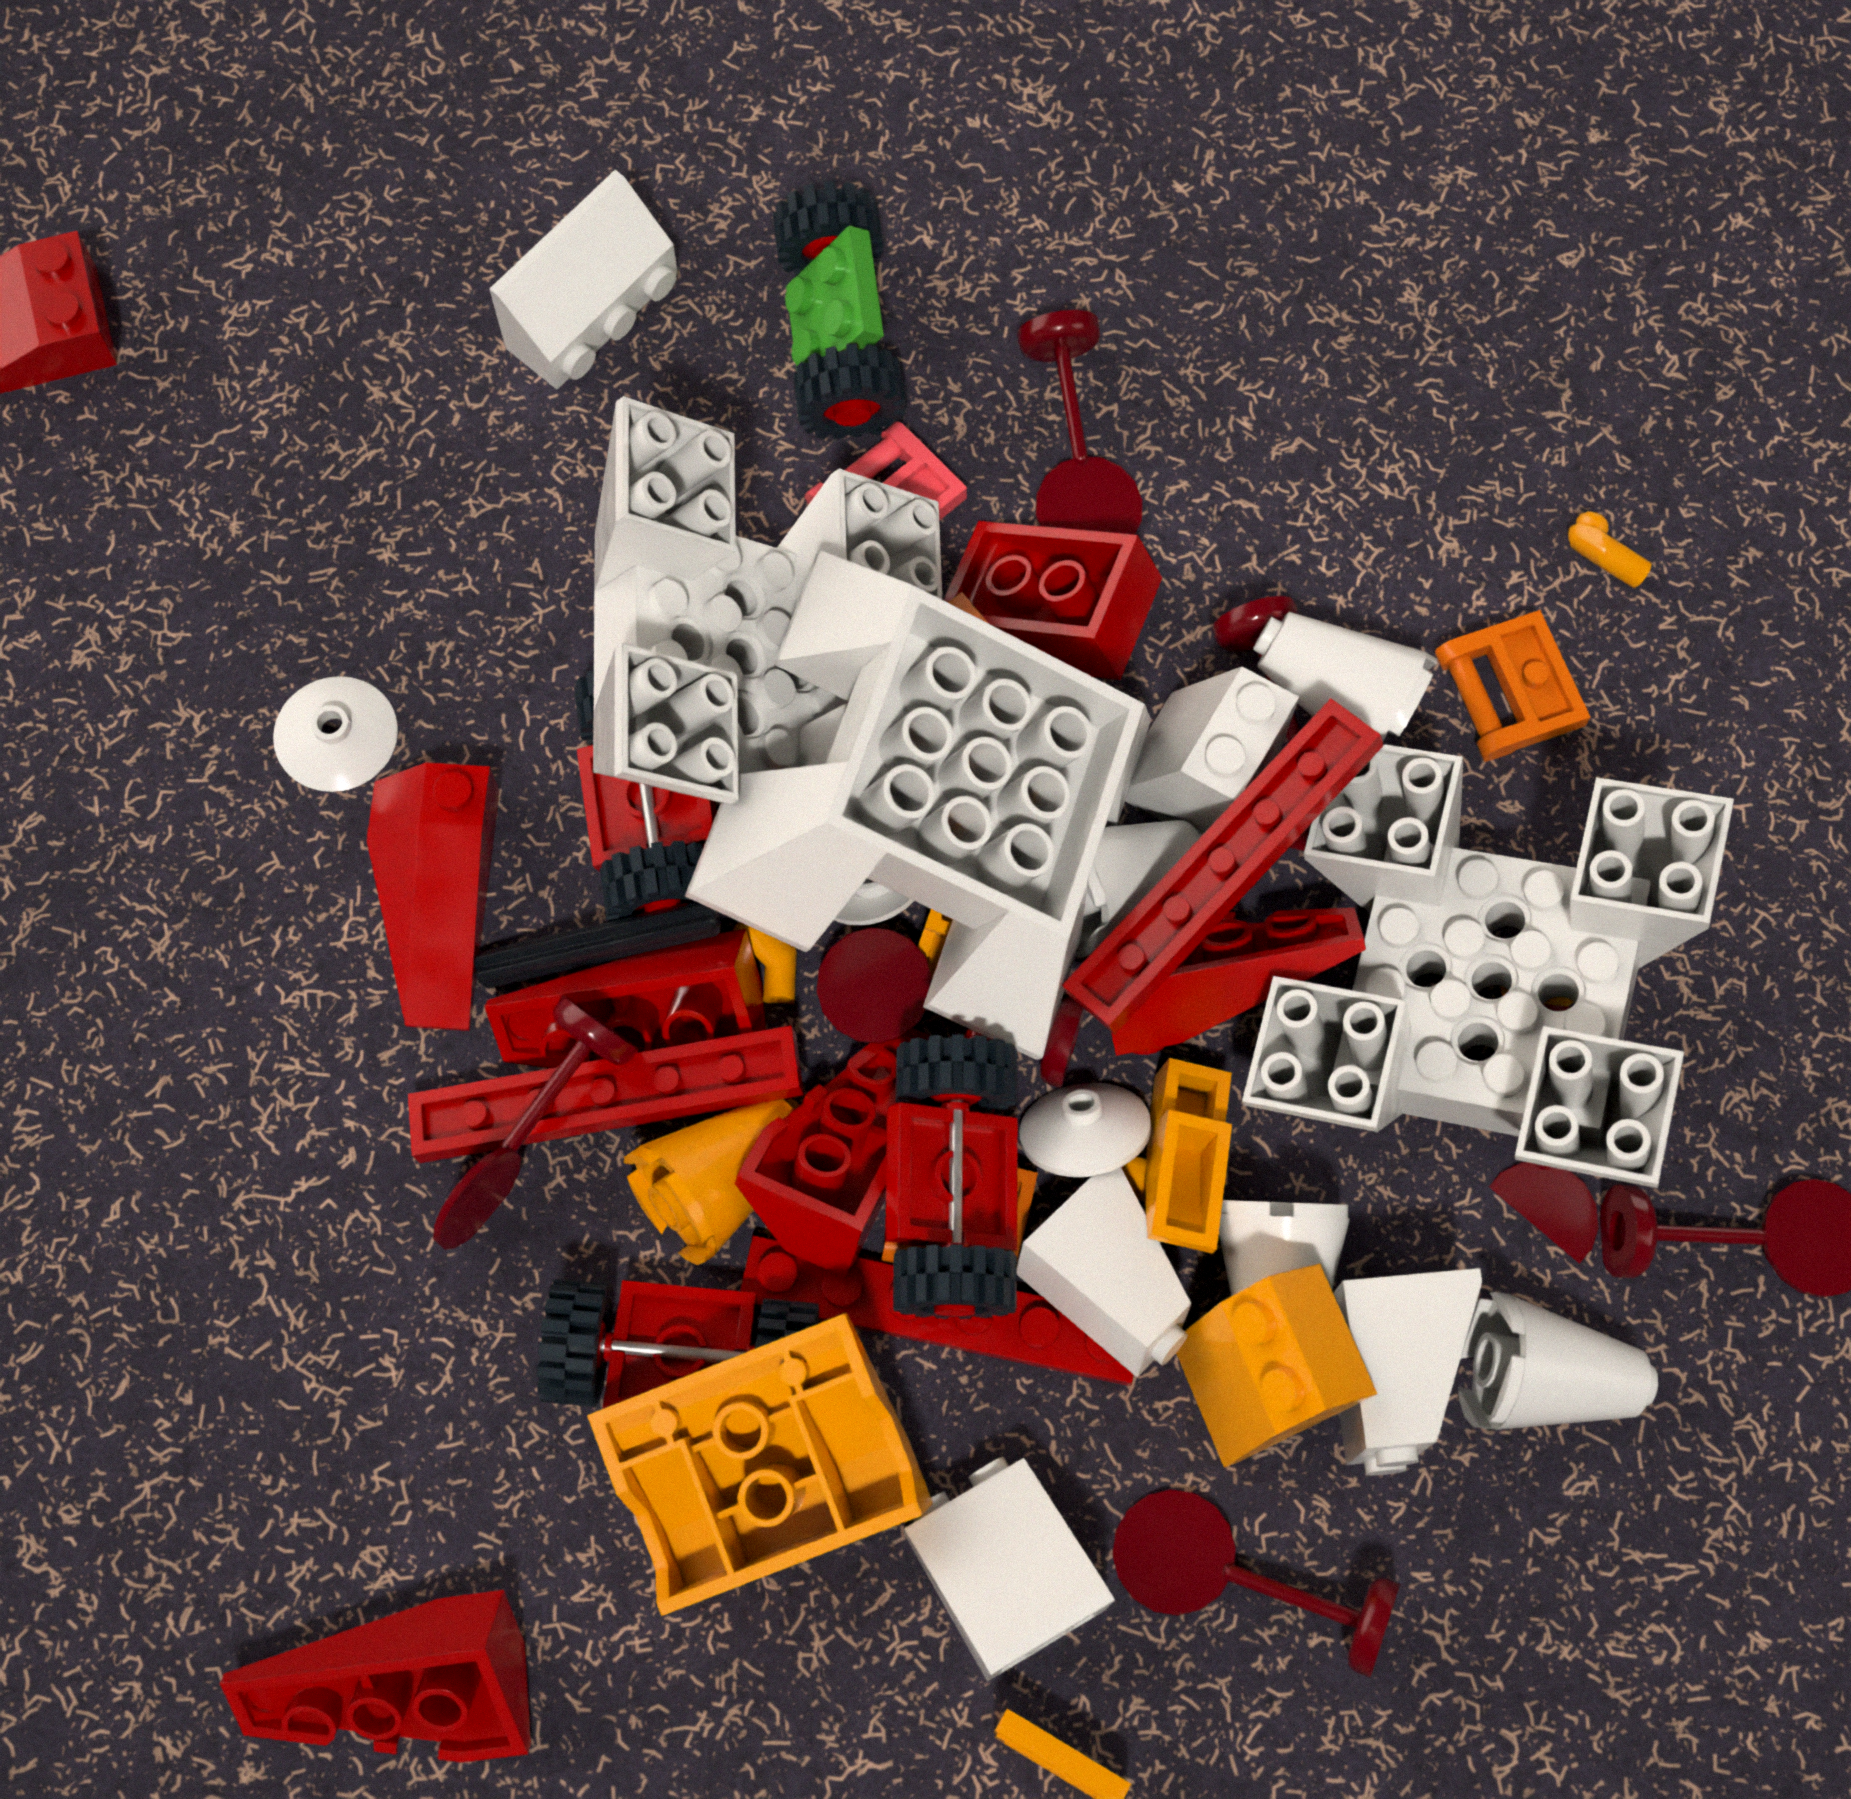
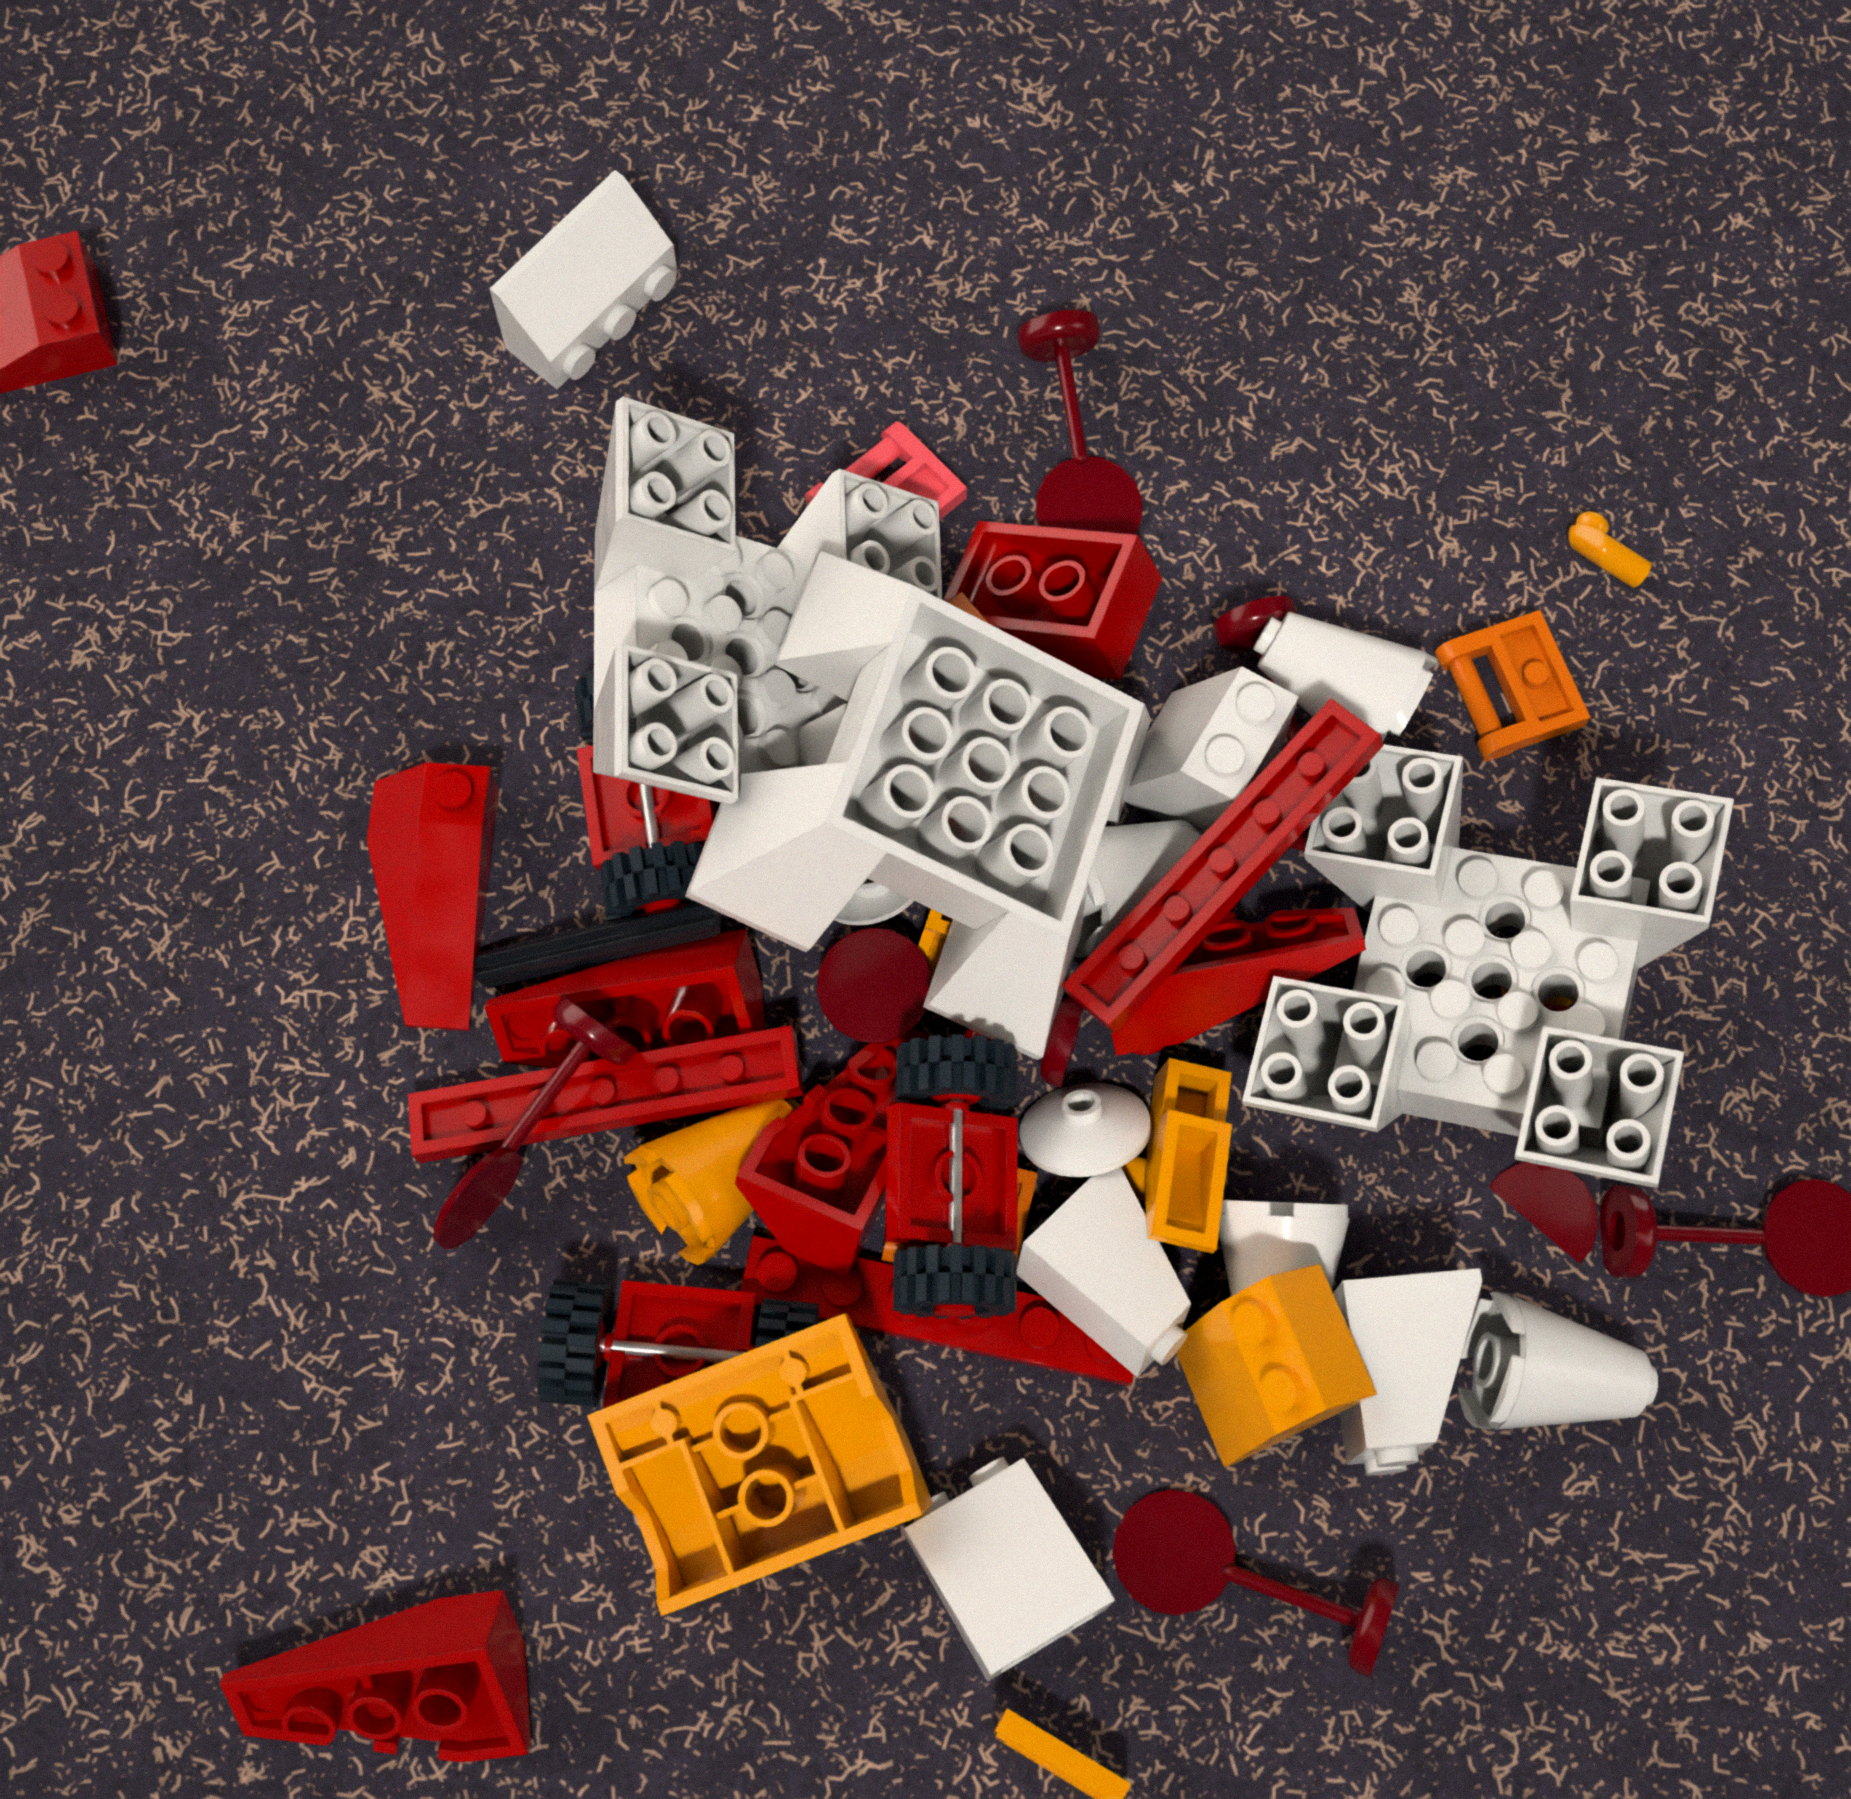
(343, 757): white dish -> none
(779, 964): light orange arm -> none
(836, 313): plate -> none

